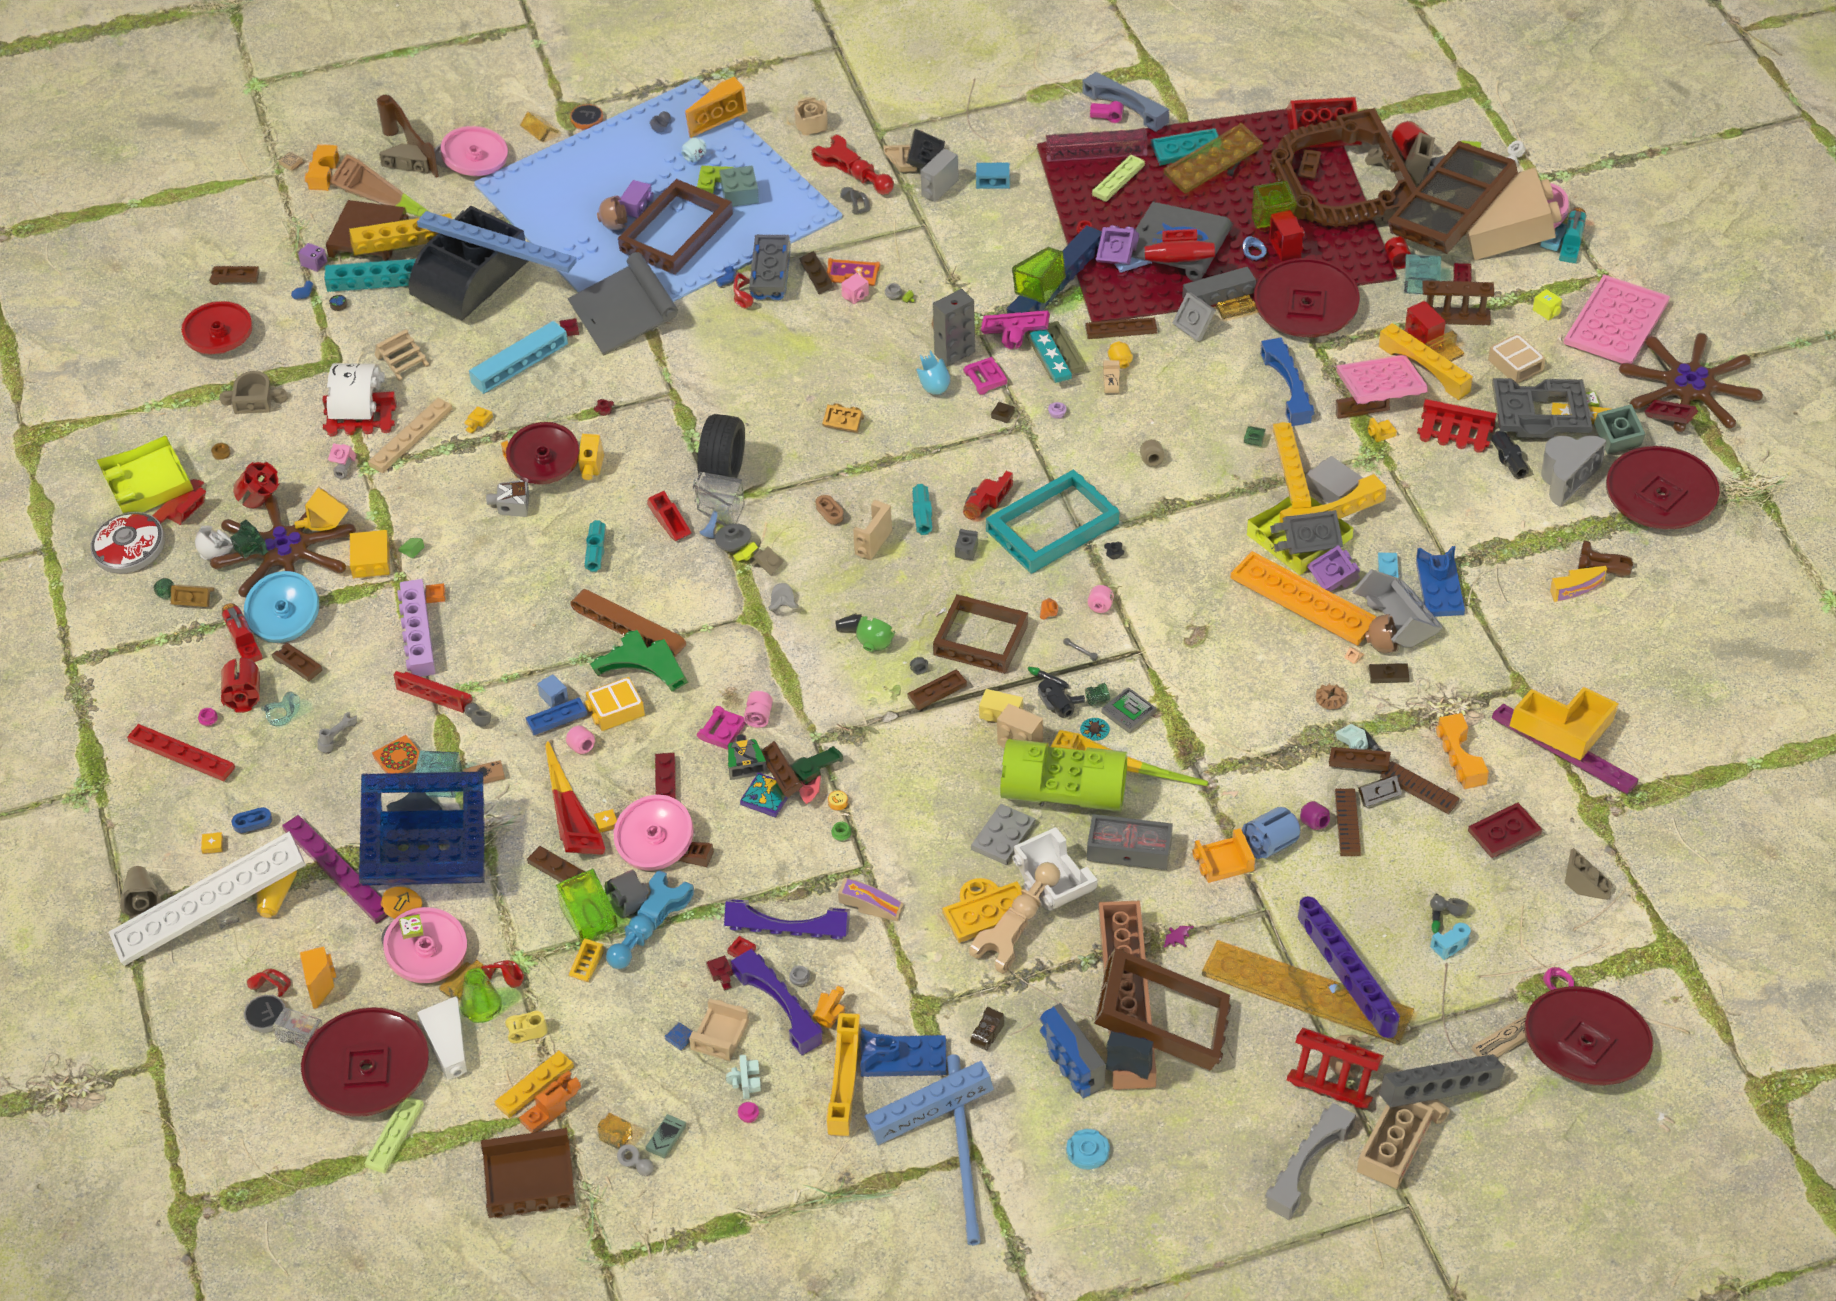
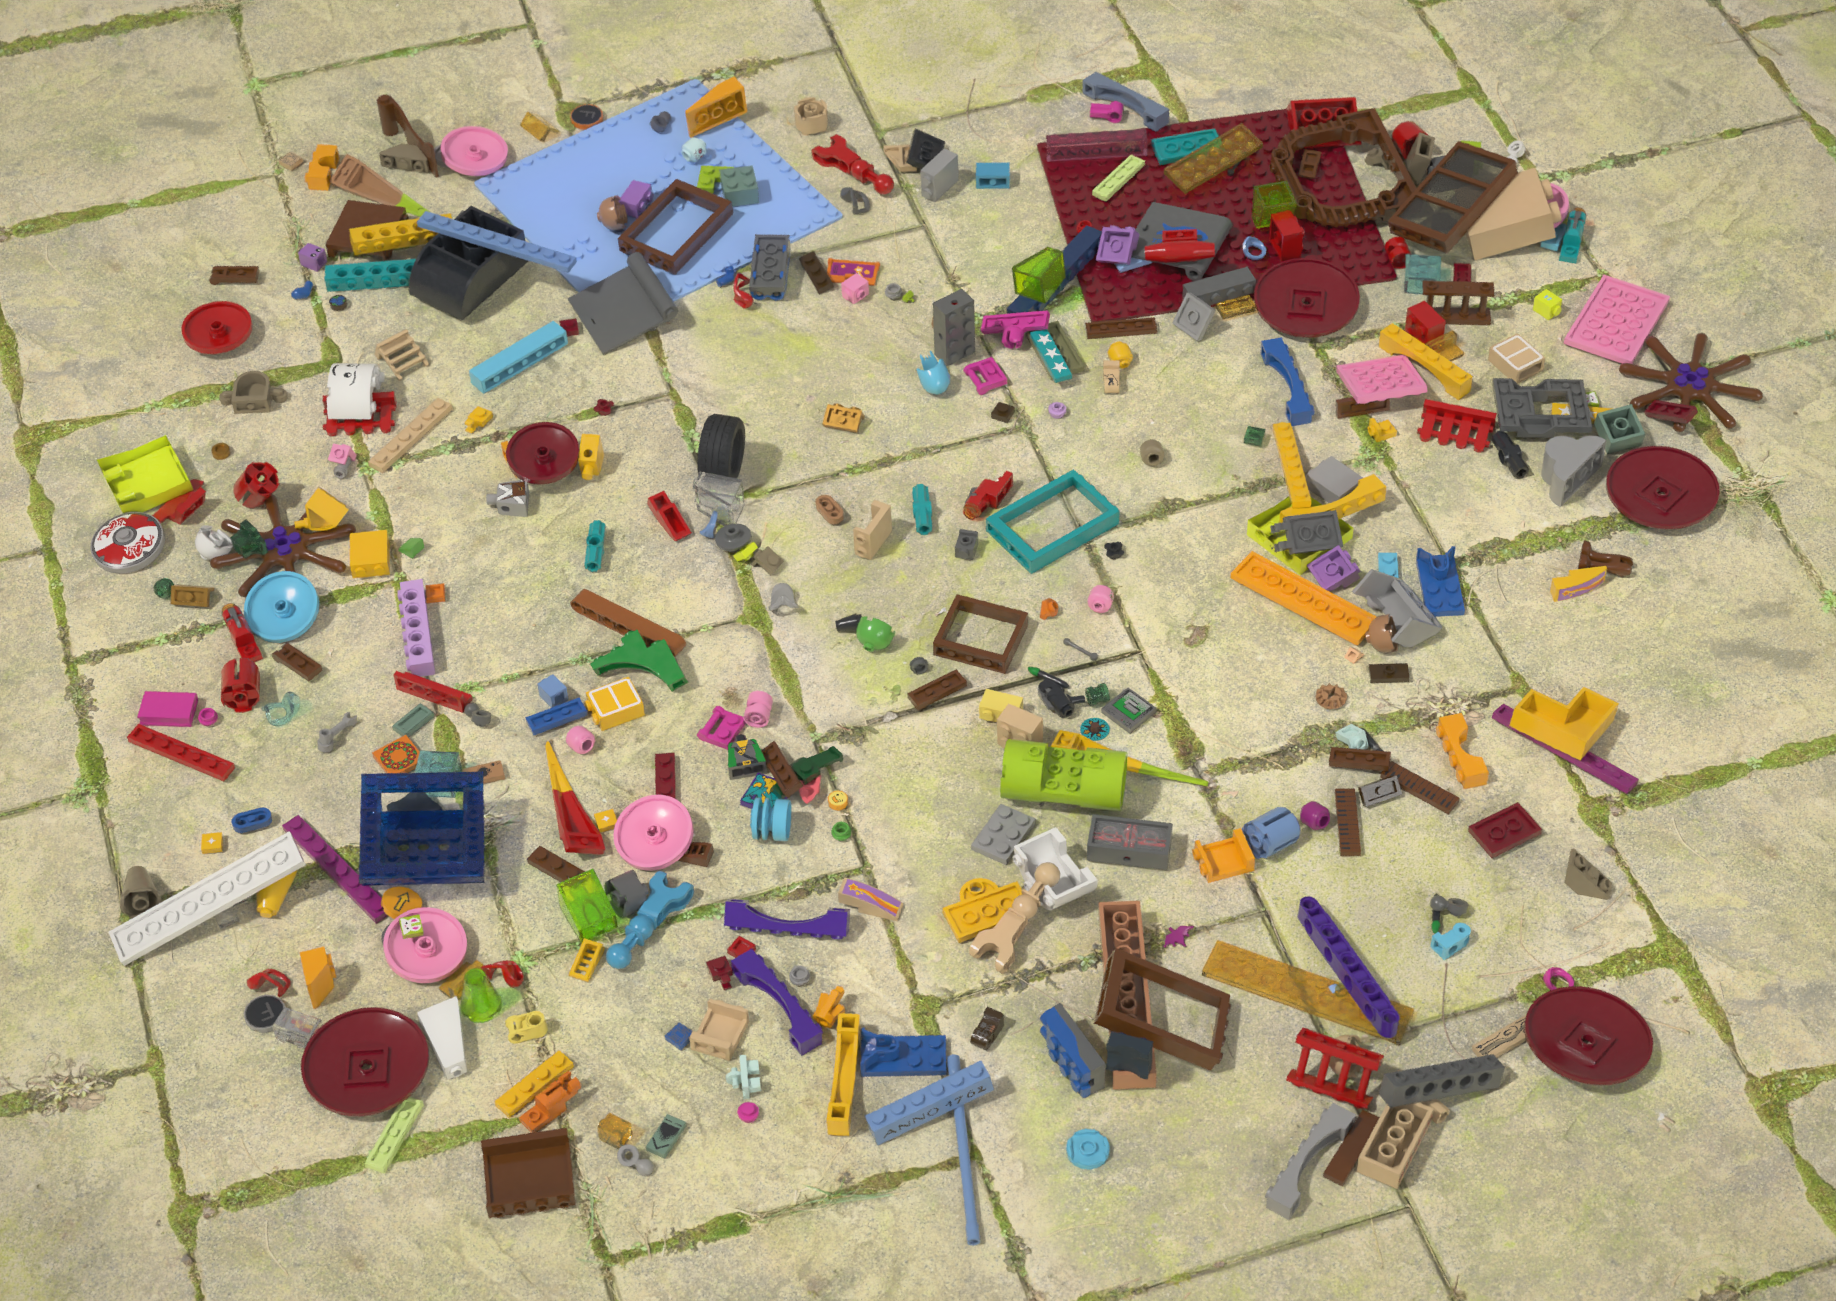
(168, 708): none -> dark pink piece
(413, 720): none -> sand green tile
(769, 818): none -> medium azure wheel
(1351, 1148): none -> reddish brown tile

